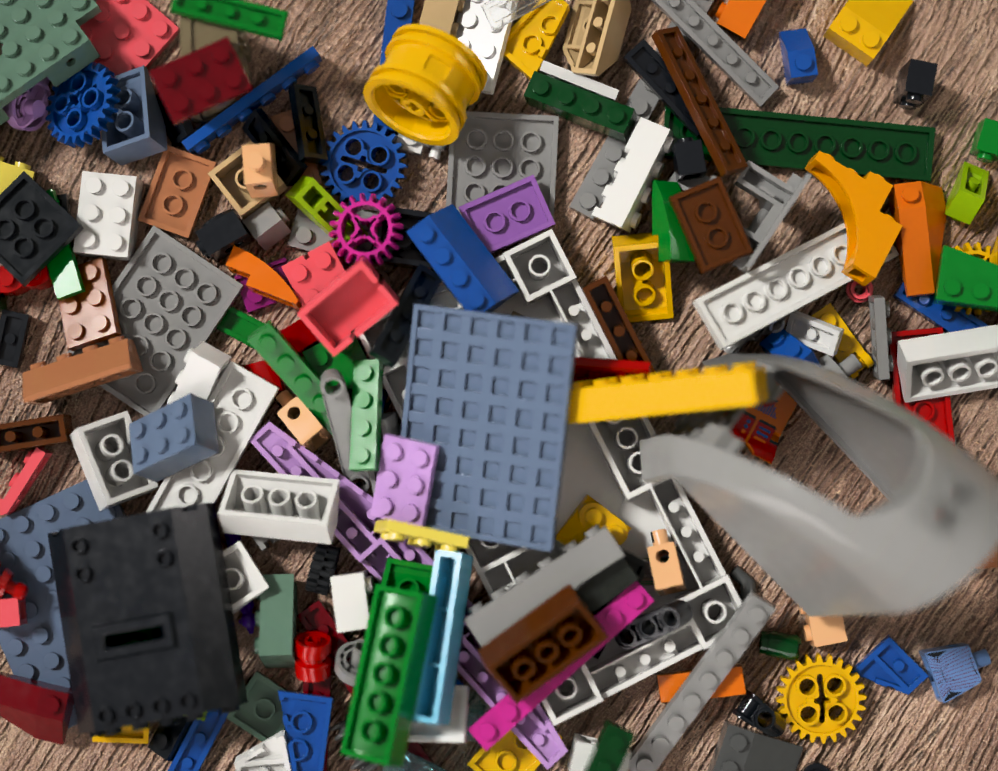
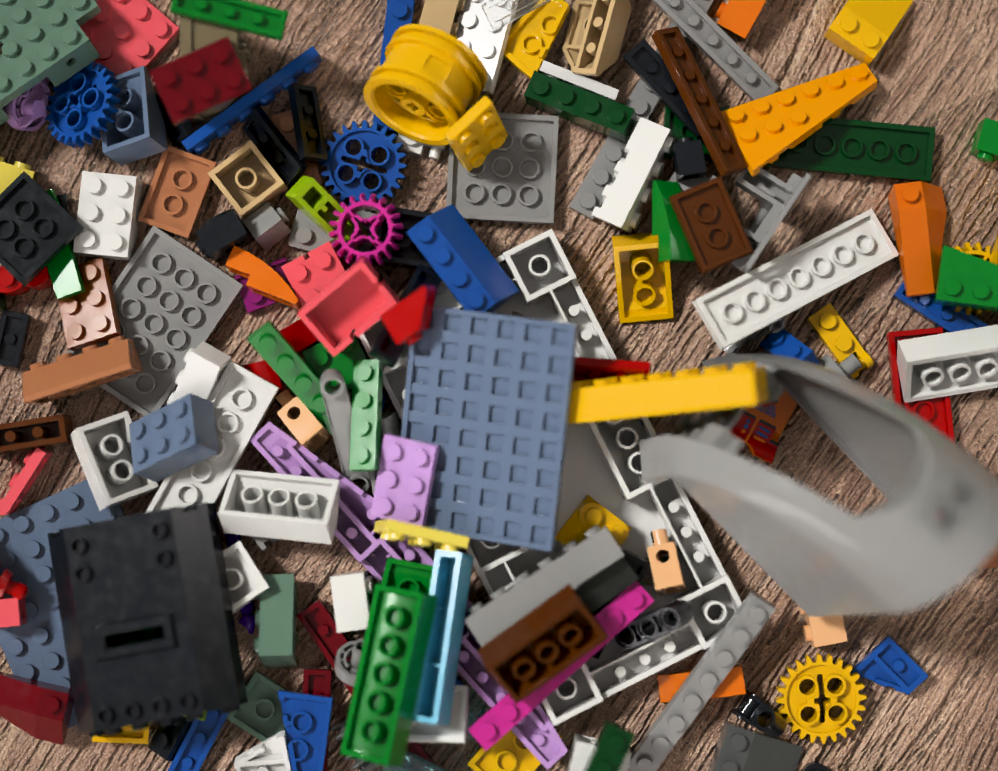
(239, 325): green tile -> none
(260, 169): light nougat torso -> none
(312, 657): red wheel -> none
(322, 568): black tyre -> none
(411, 316): none -> red slope
(476, 134): none -> yellow plate
(508, 214): medium lavender plate -> none
(614, 321): reddish brown brick -> none
(745, 581): dark grey arm -> none
(779, 645): dark green piece -> none
(790, 116): none -> light orange wing
(798, 56): blue slope -> none
(815, 332): white plate -> none
(853, 296): coral plate -> none
(859, 200): light orange arch -> none
(880, 336): light grey plate -> none
(914, 84): black brick -> none
(953, 669): medium blue torso -> none
(967, 193): lime slope -> none

